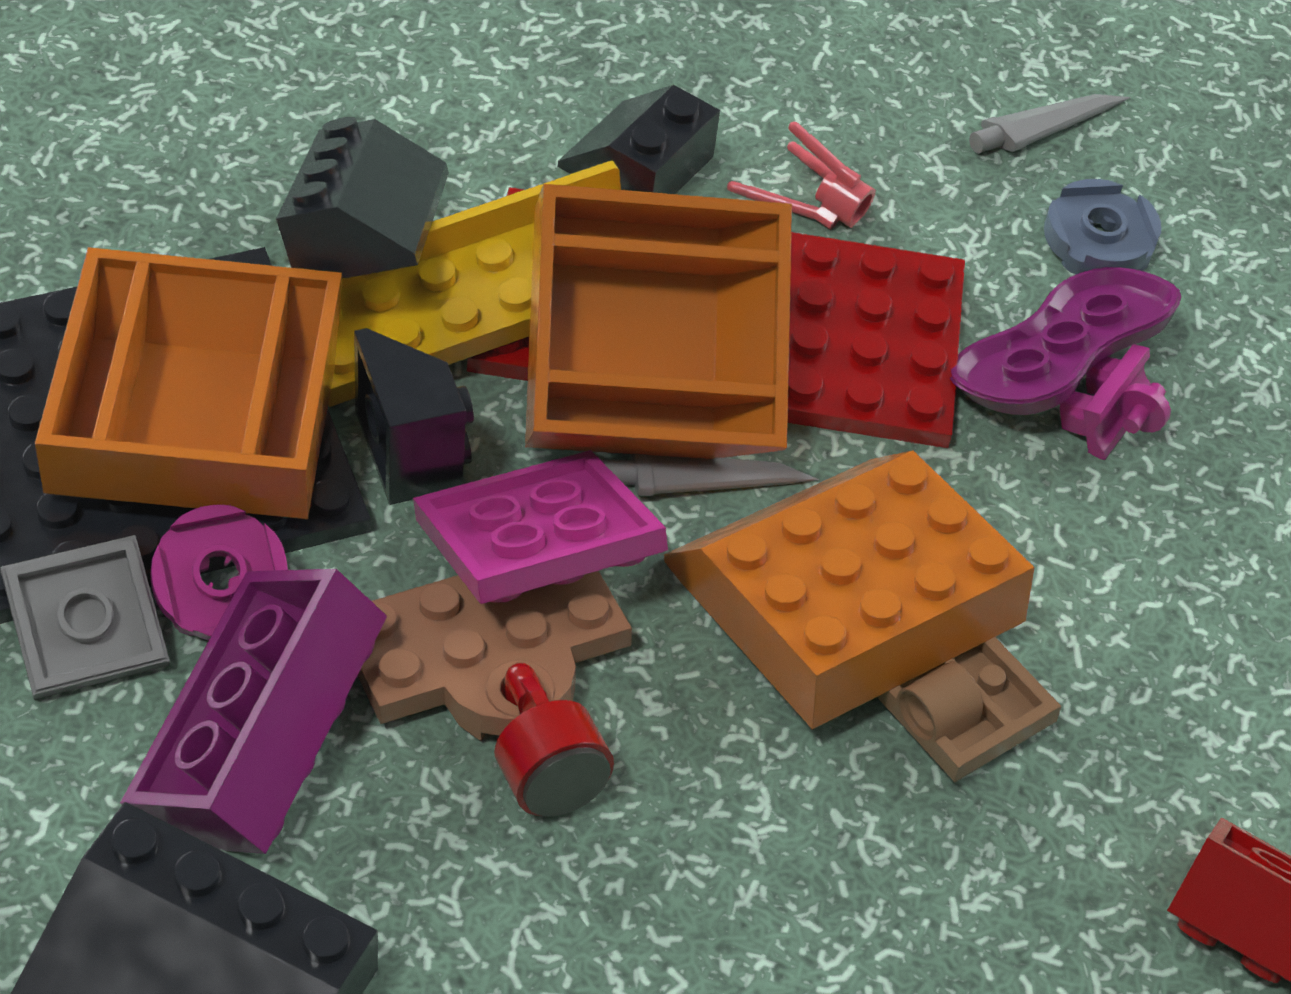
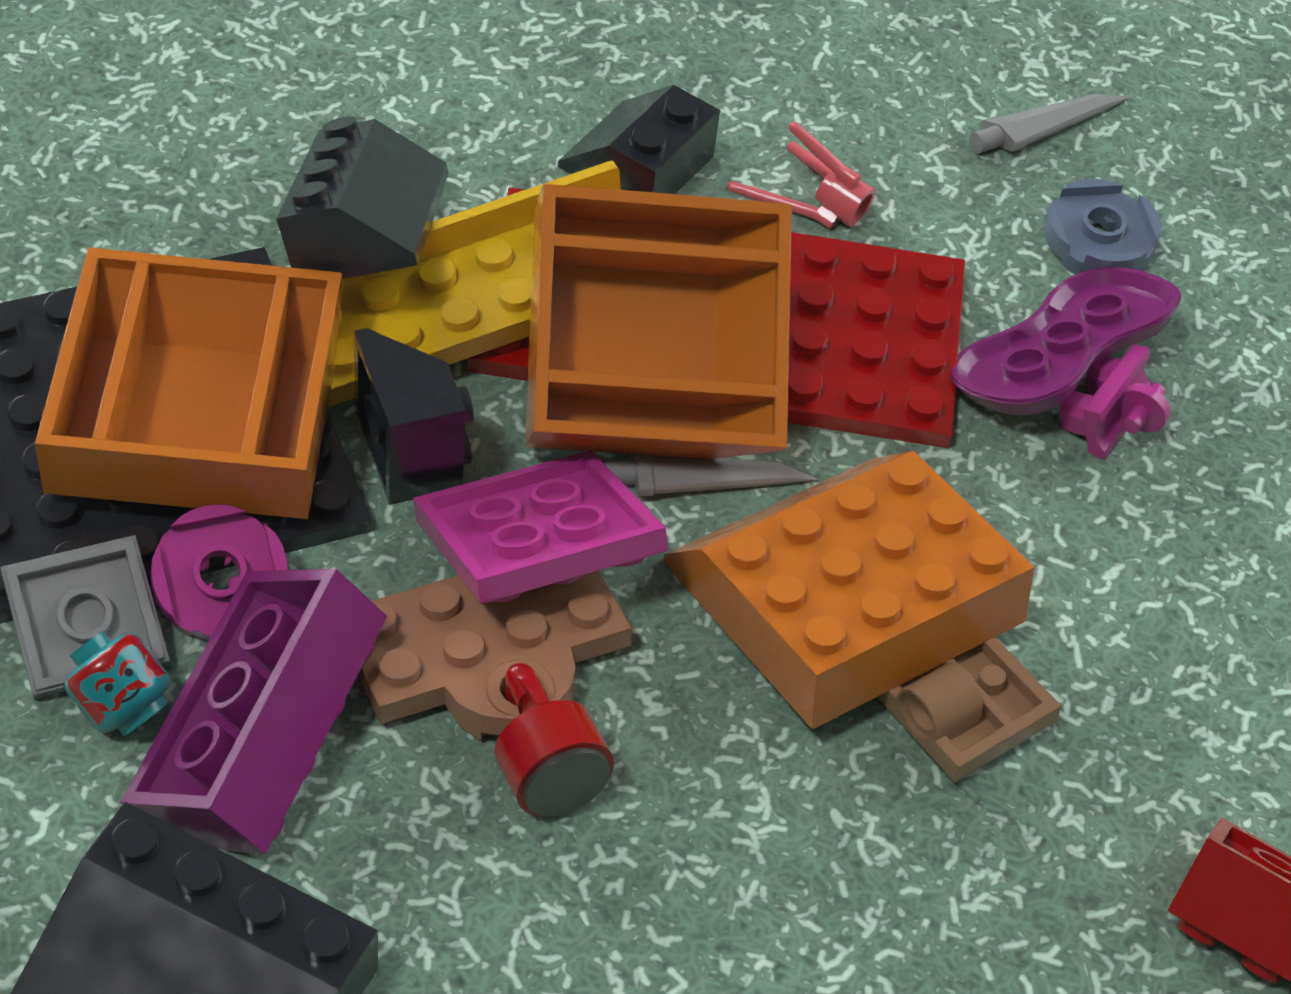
(117, 682): none -> teal head

